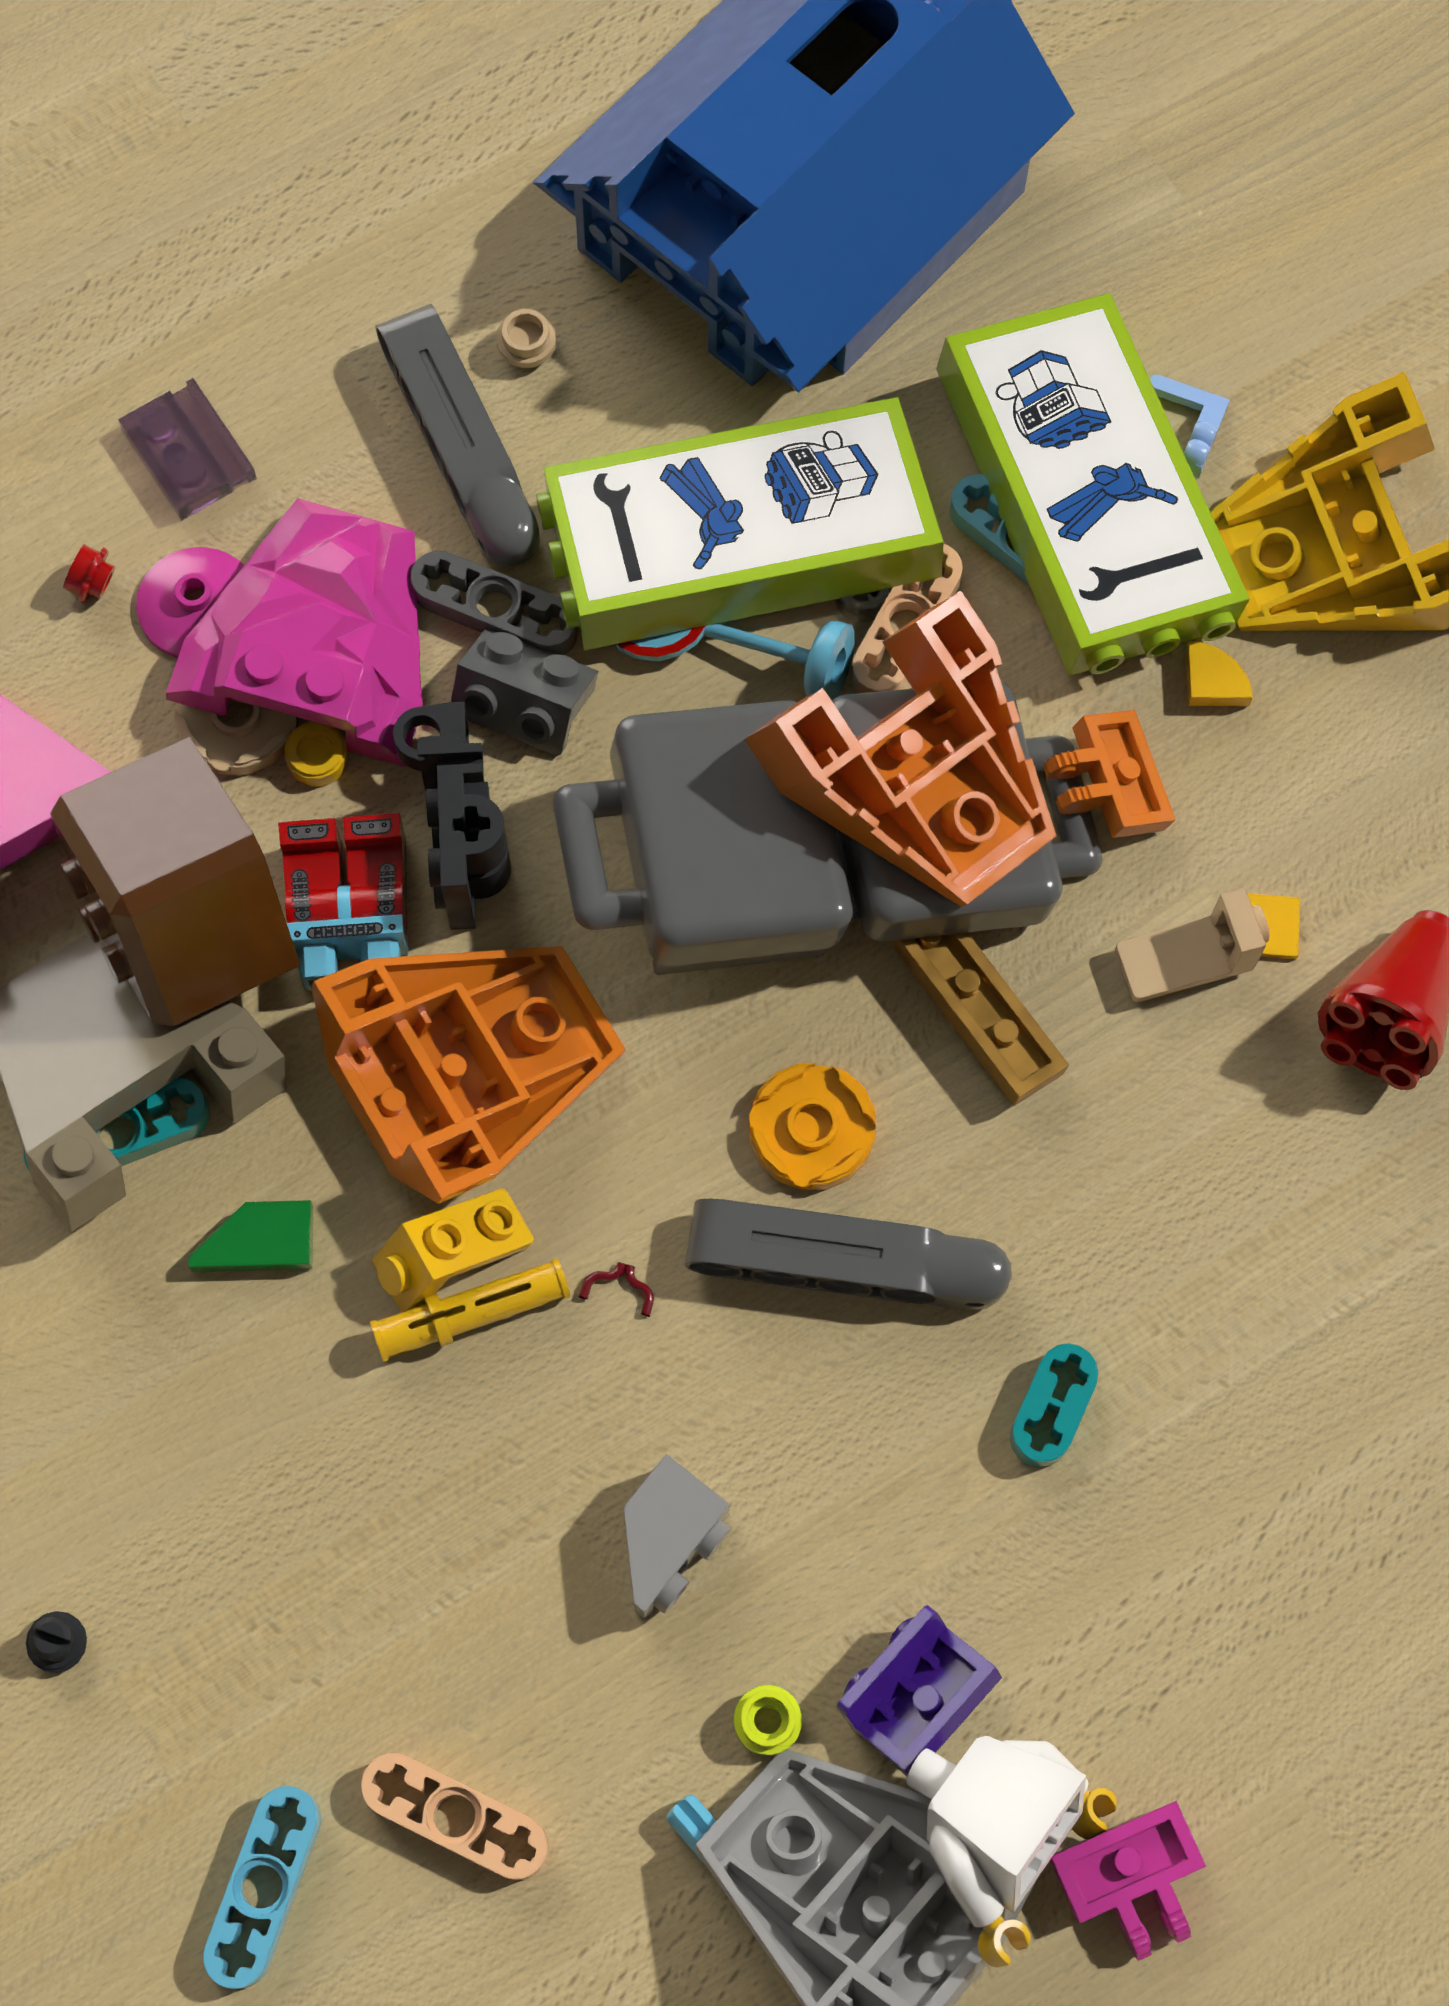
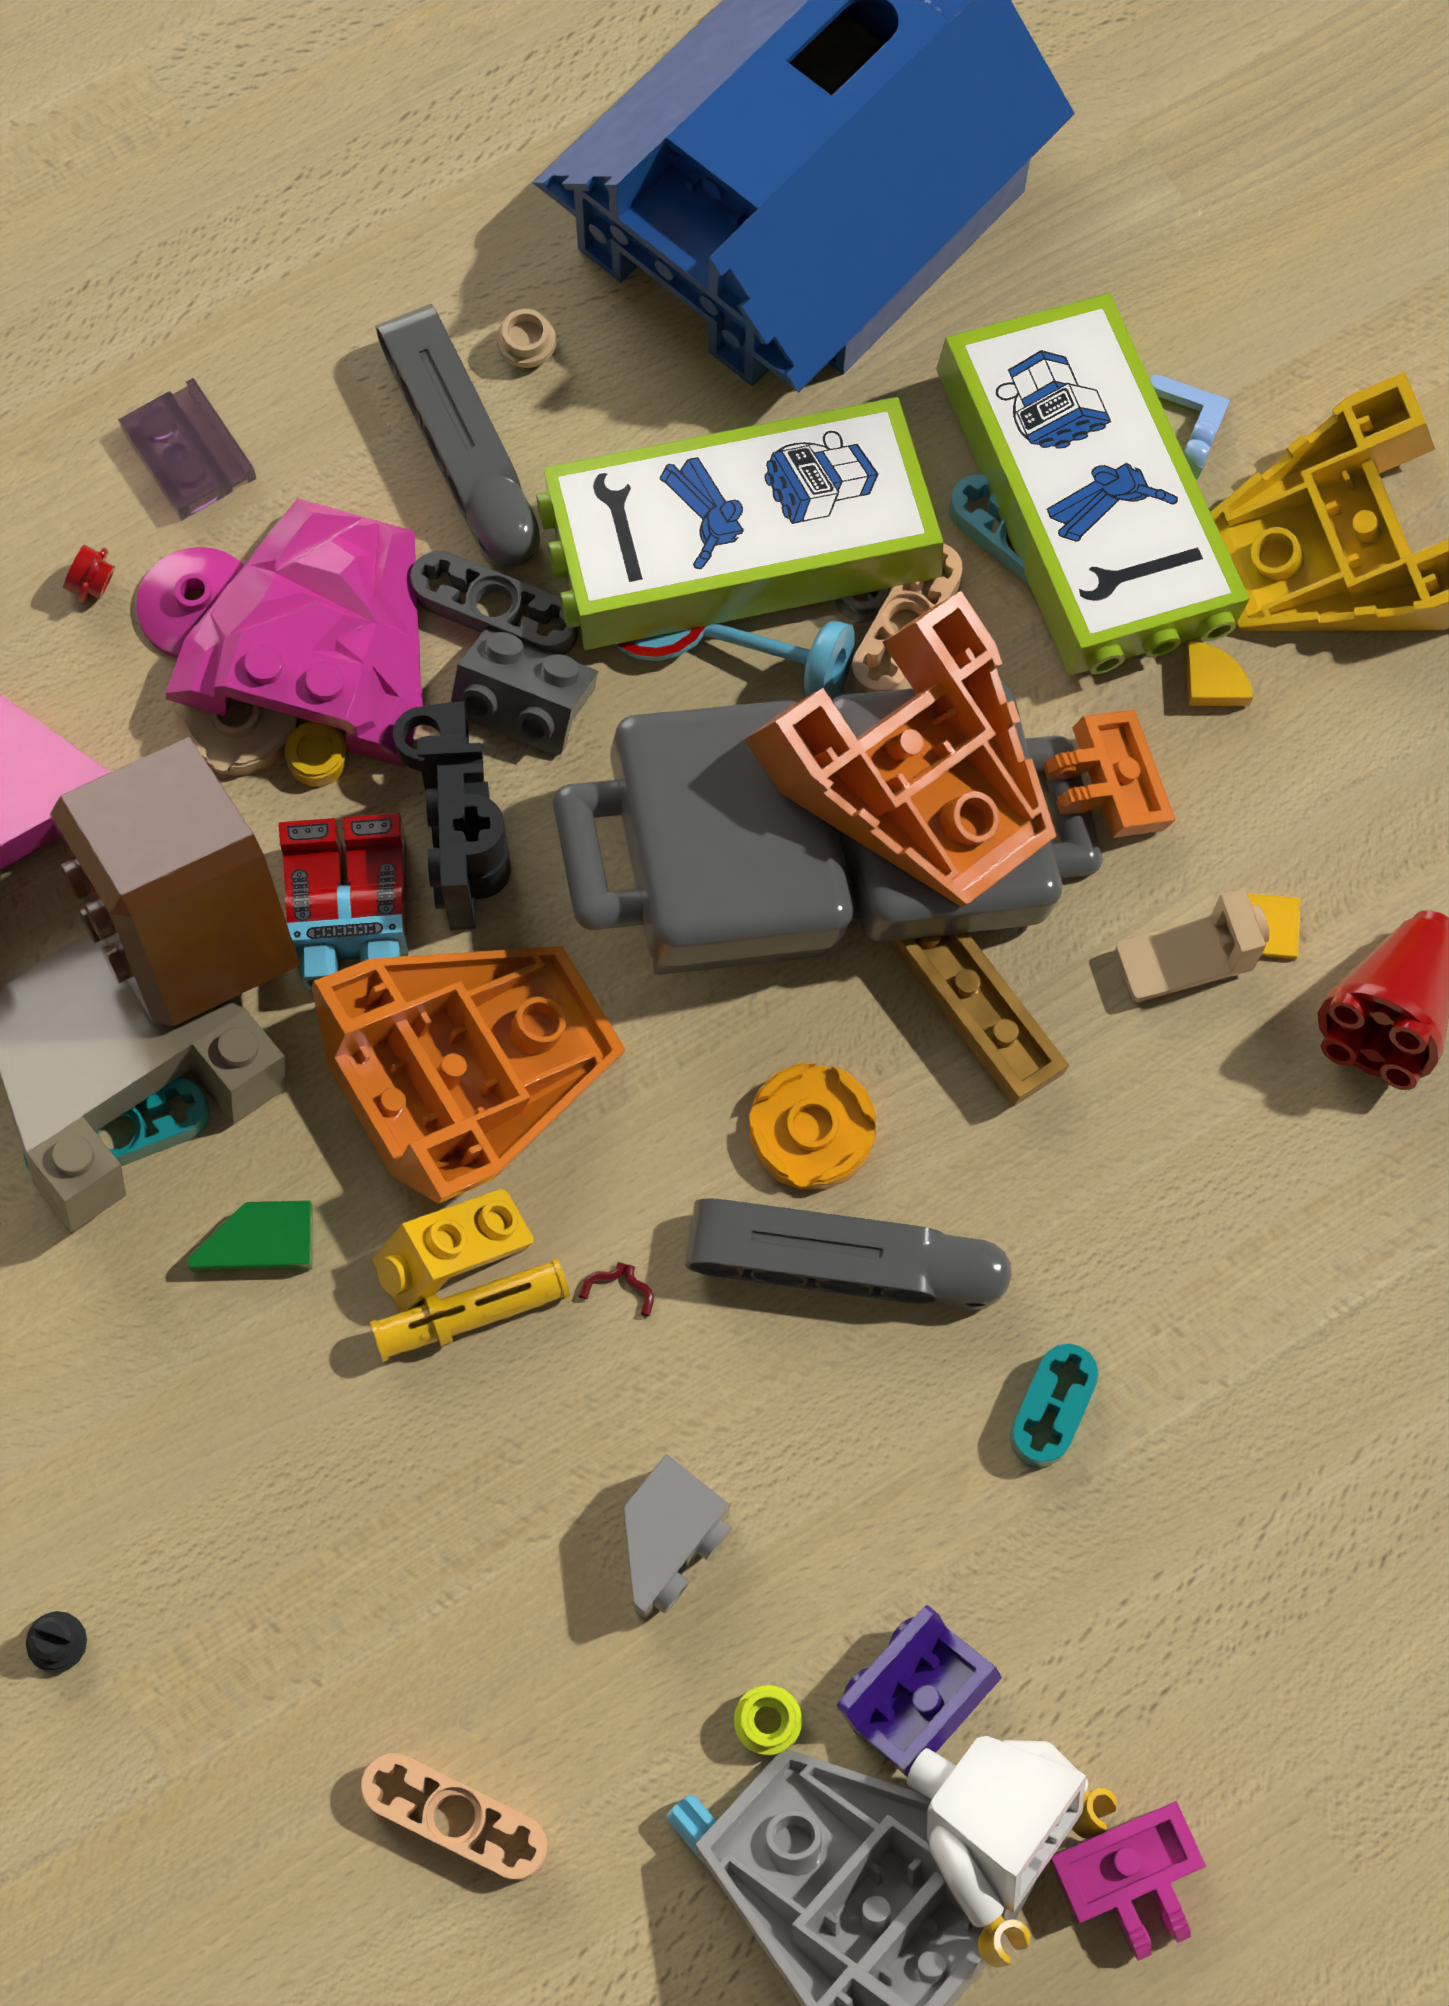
(258, 1943): medium azure beam -> none

